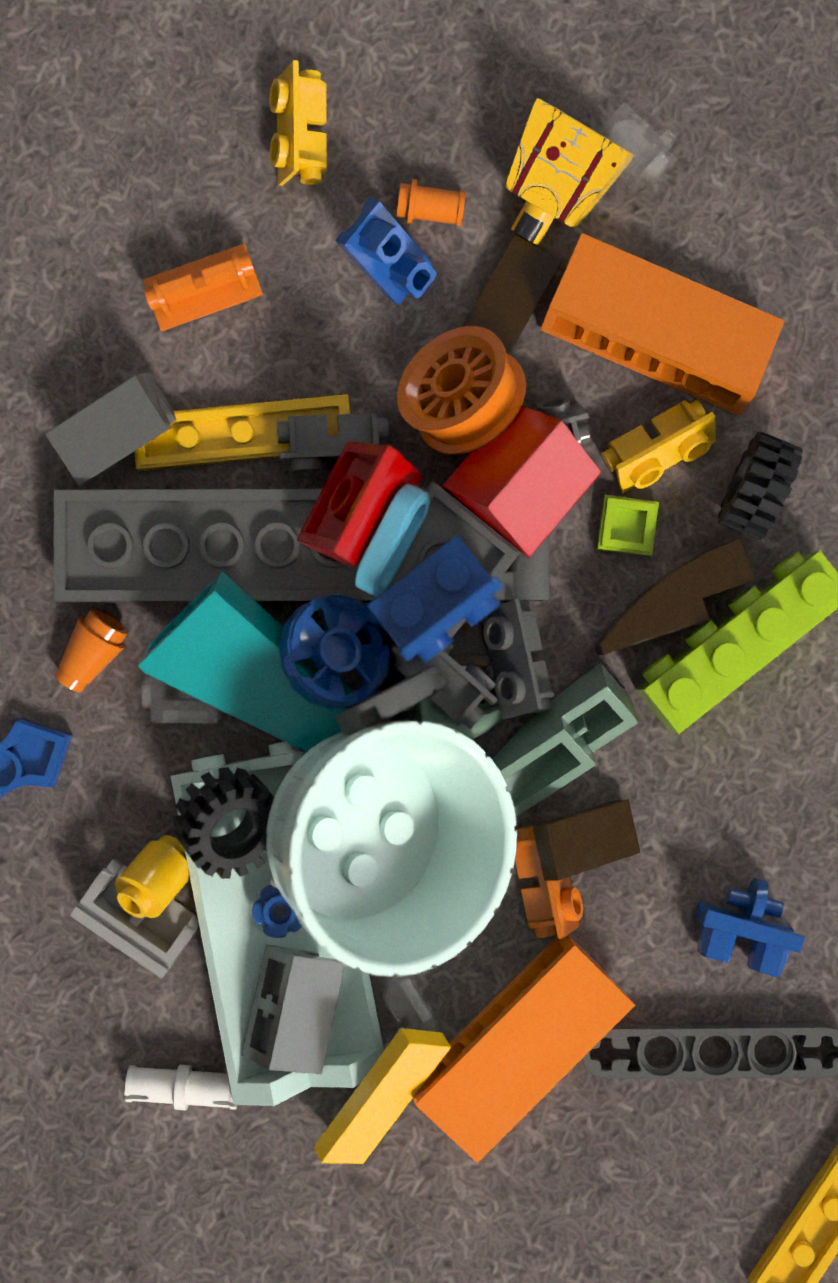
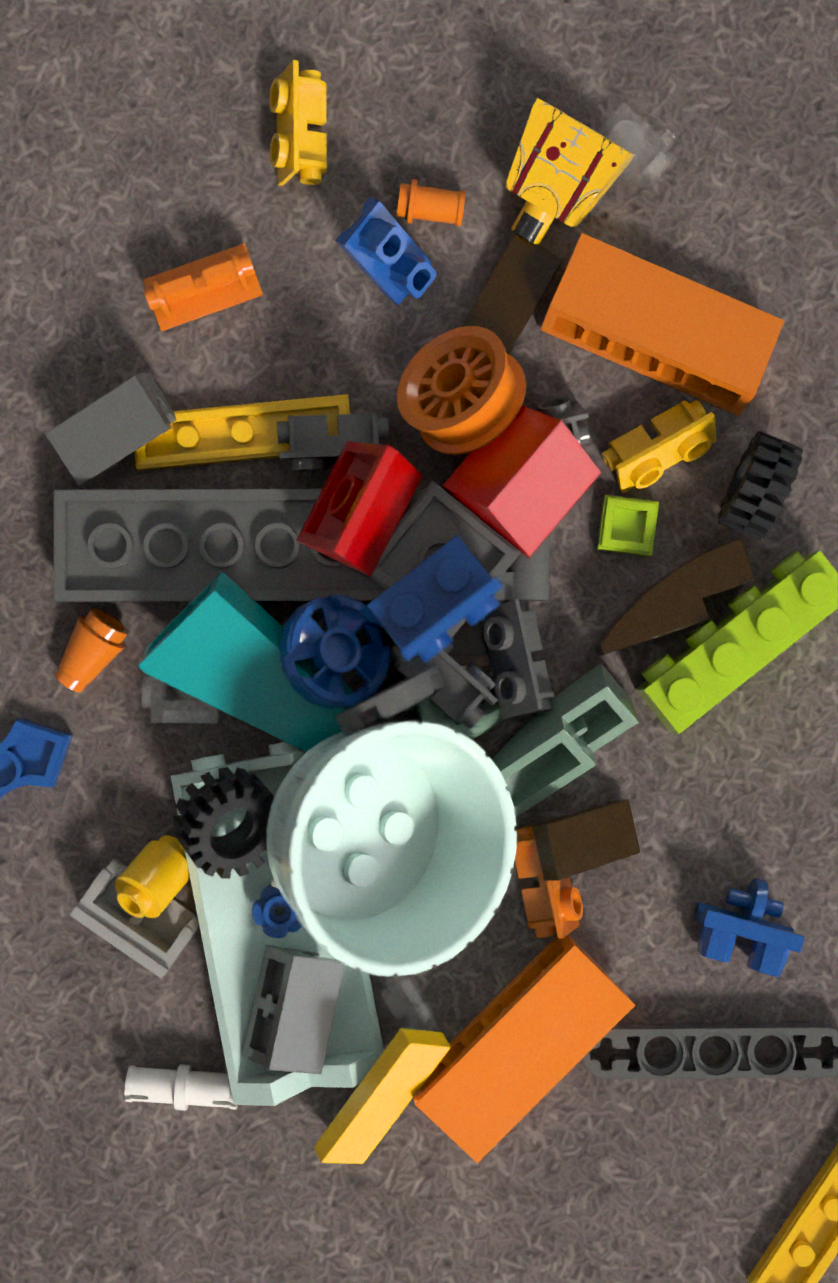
(392, 540): medium azure tile -> none

